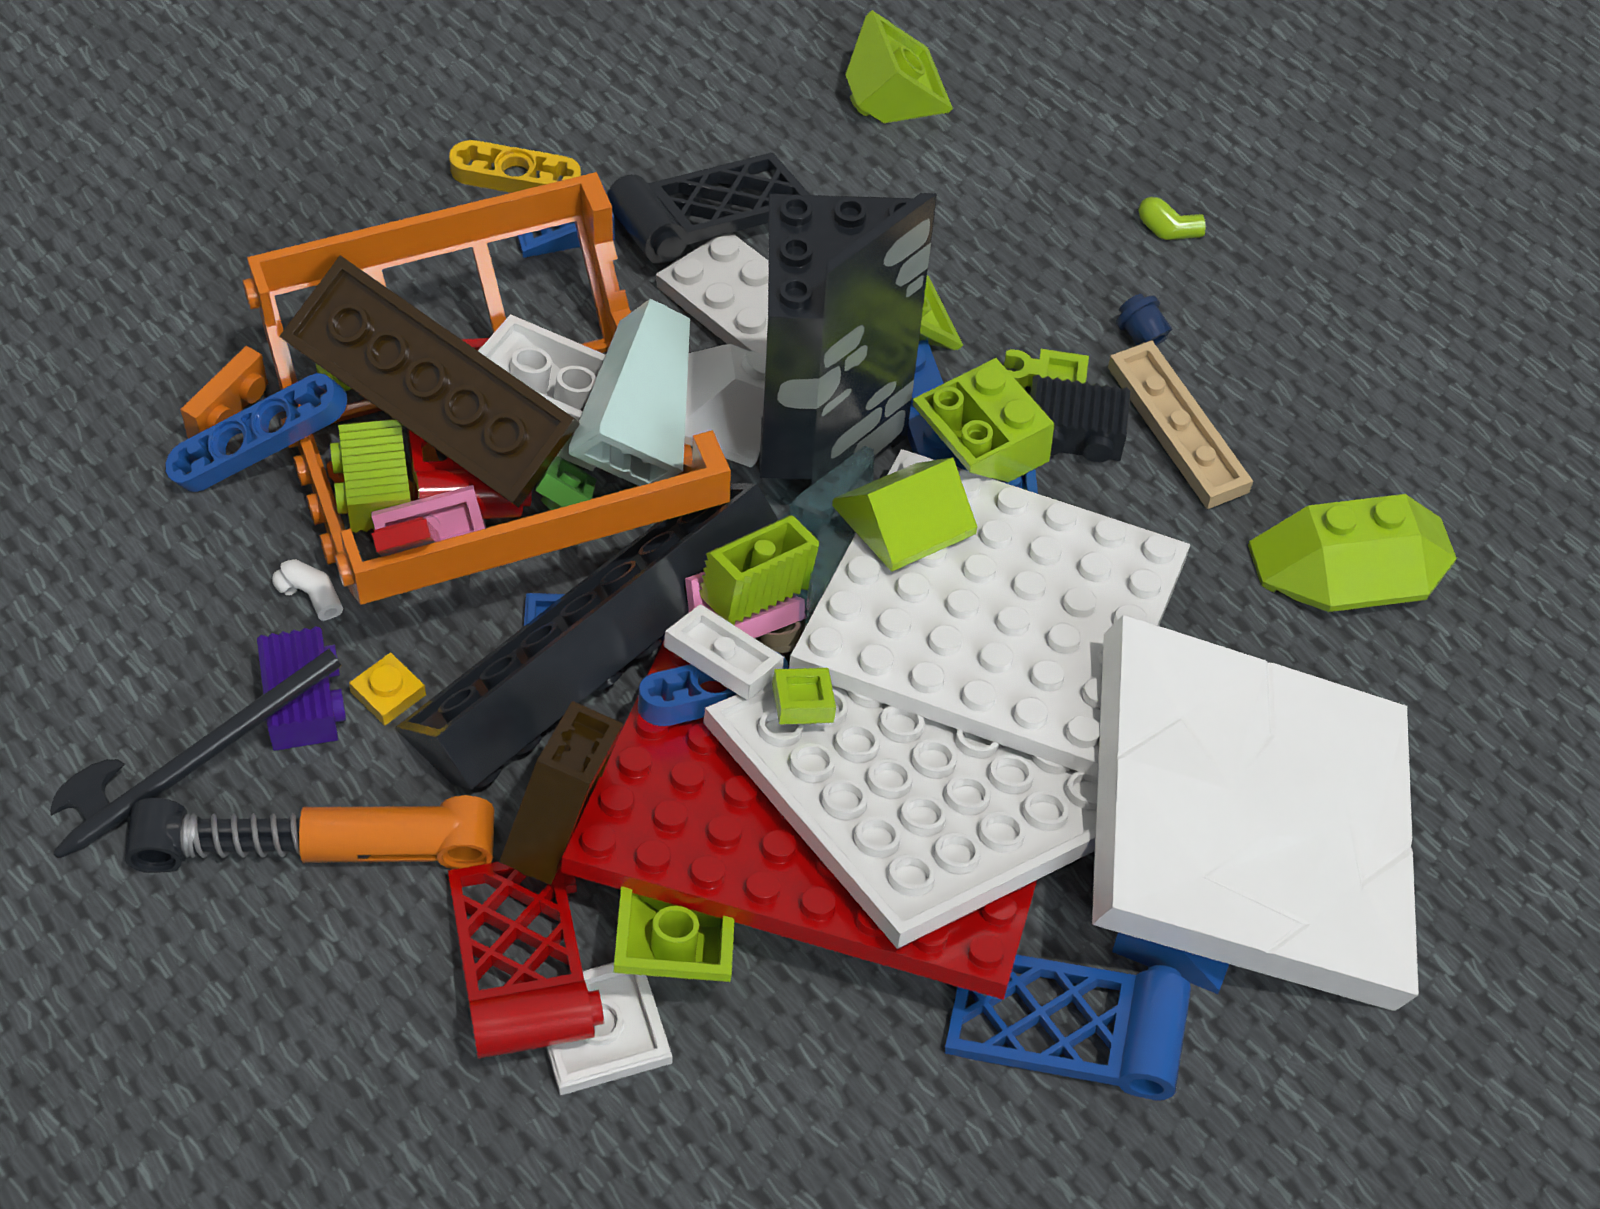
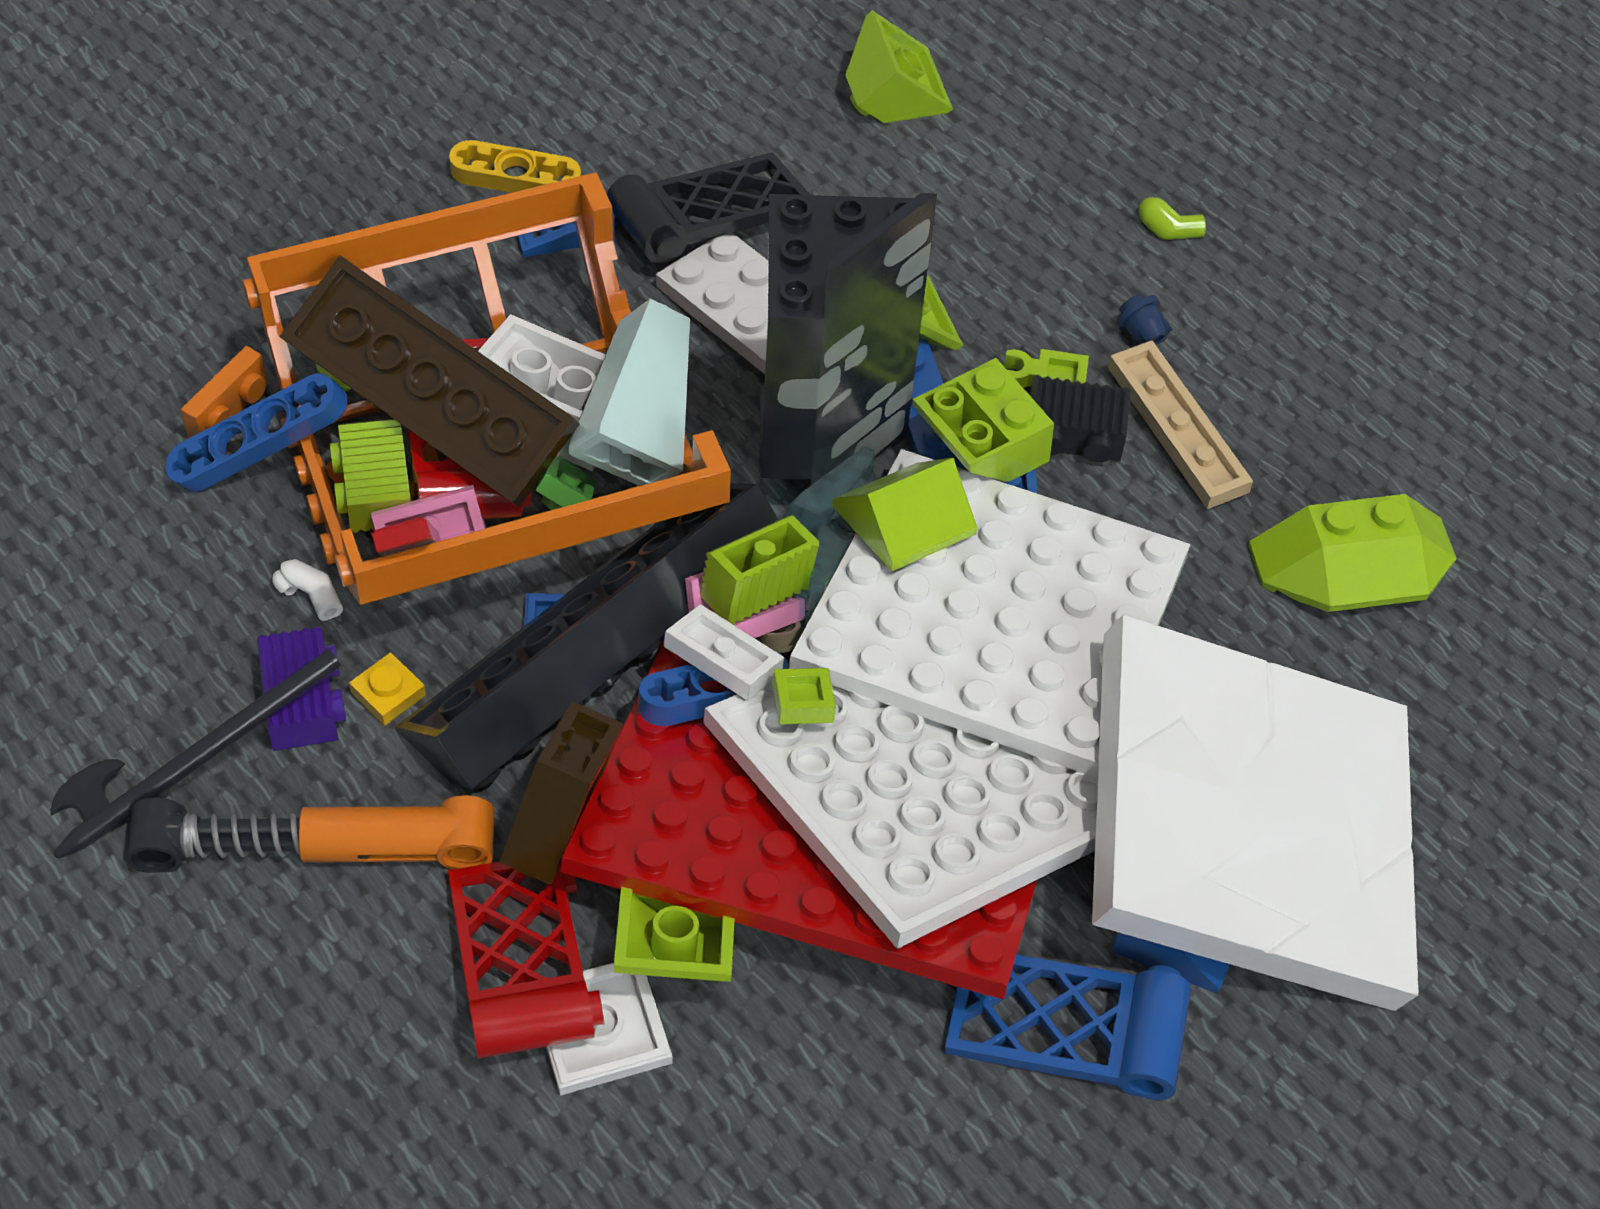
(728, 398): white slope -> none

